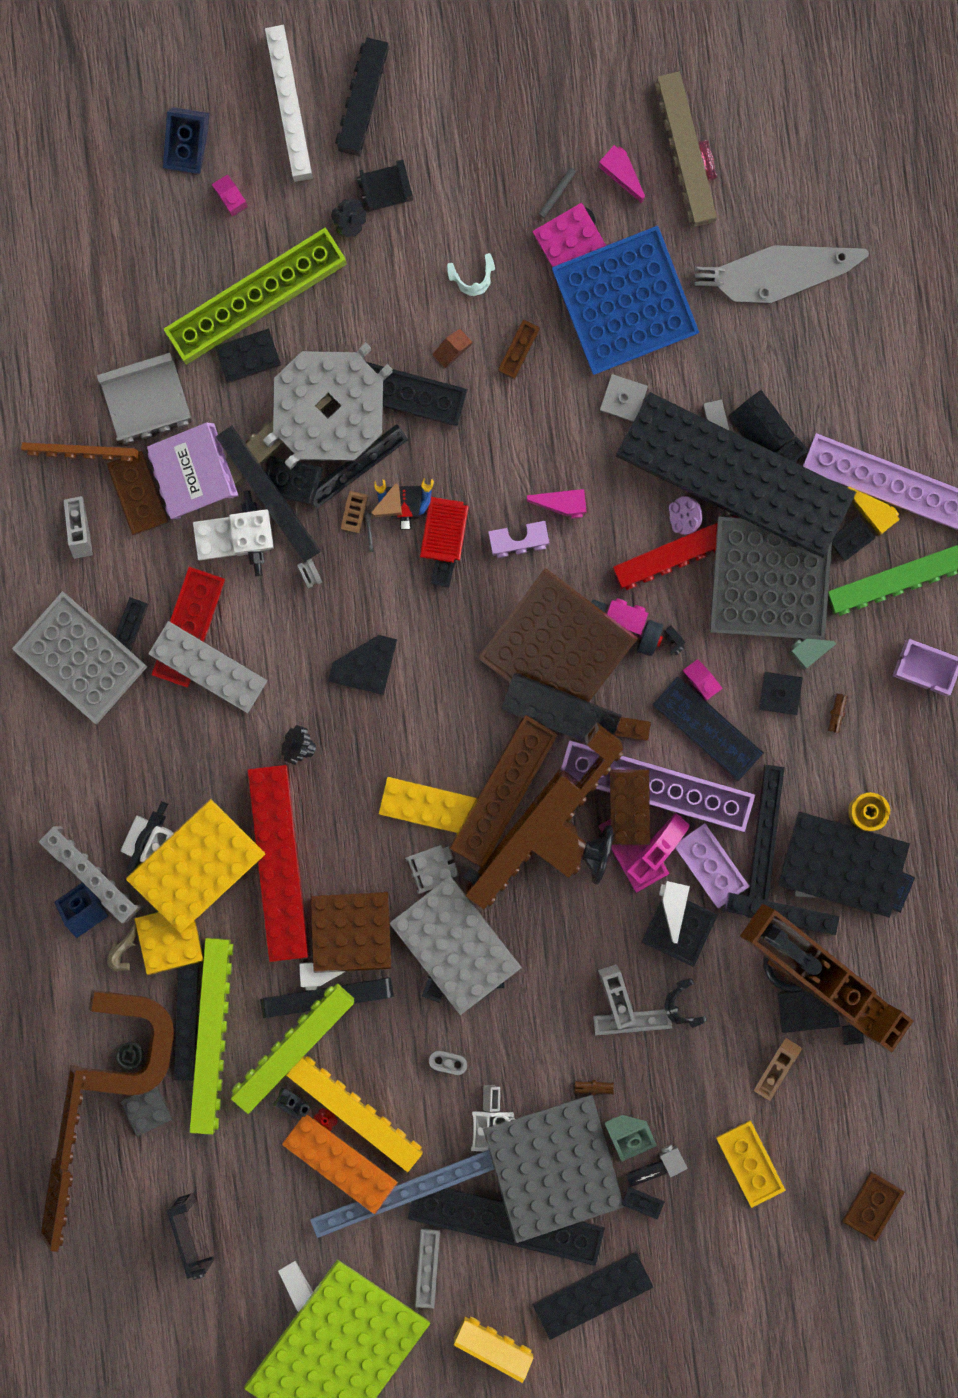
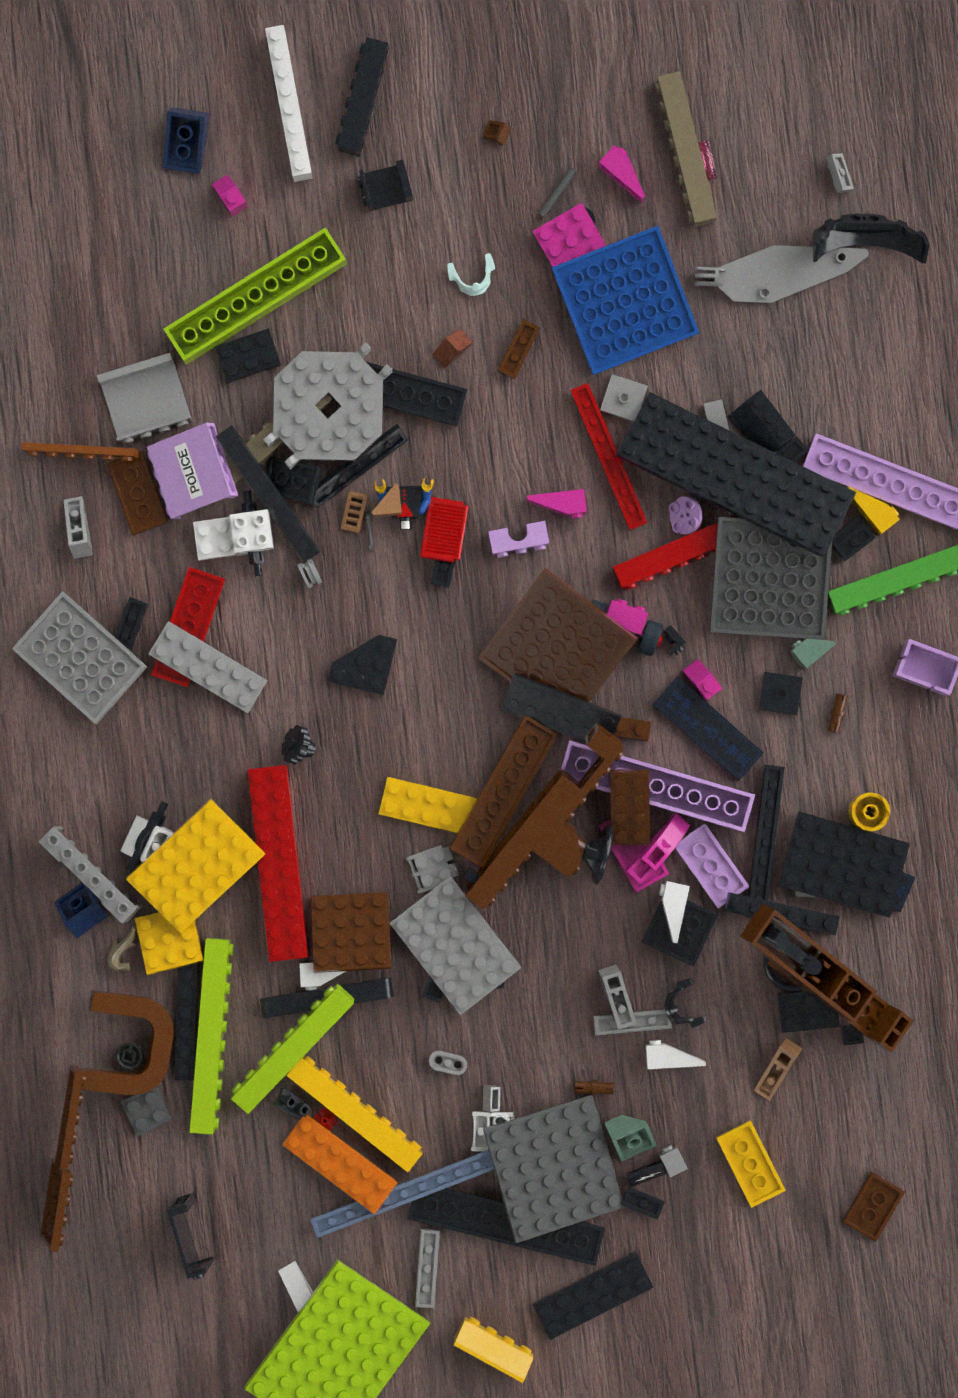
(349, 217): black plant -> none
(497, 132): none -> reddish brown slope
(606, 453): none -> red plate
(665, 1056): none -> white slope
(839, 172): none -> light grey plate
(872, 231): none -> black windscreen

